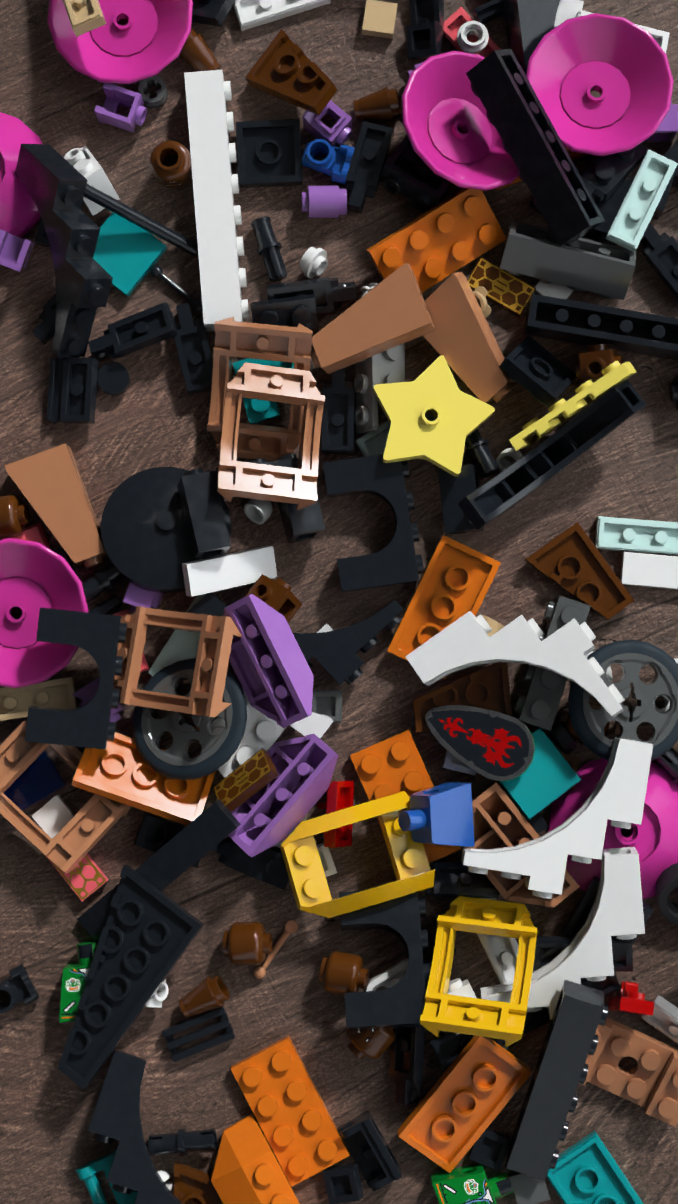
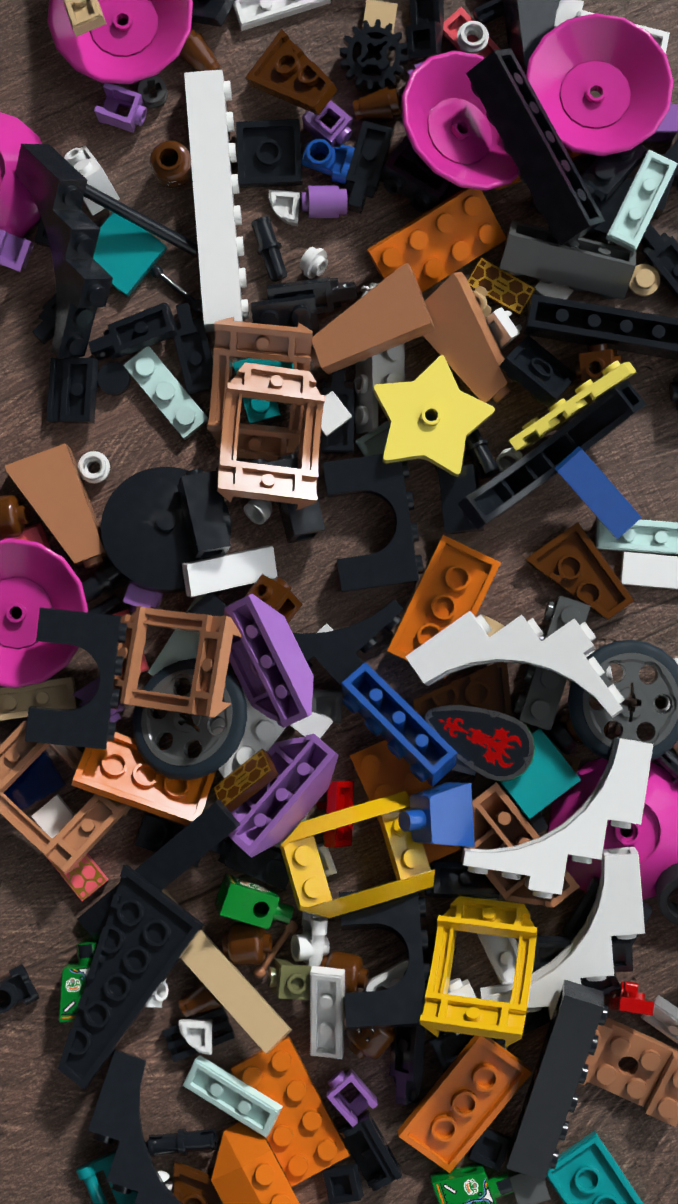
(89, 458): none -> white plate
(166, 392): none -> light aqua plate
(197, 1034): none -> white tile
(232, 1096): none -> light aqua tile
(234, 992): none -> tan tile
(239, 897): none -> green torso
(285, 205): none -> white tile
(289, 980): none -> olive bracket
(313, 943): none -> white plate
(327, 1012): none -> white tile
(333, 414): none -> white tile
(358, 1104): none -> medium lavender window
(383, 46): none -> black gear
(398, 724): none -> blue brick
(503, 327): none -> white tile
(597, 492): none -> blue tile
(644, 280): none -> tan plate

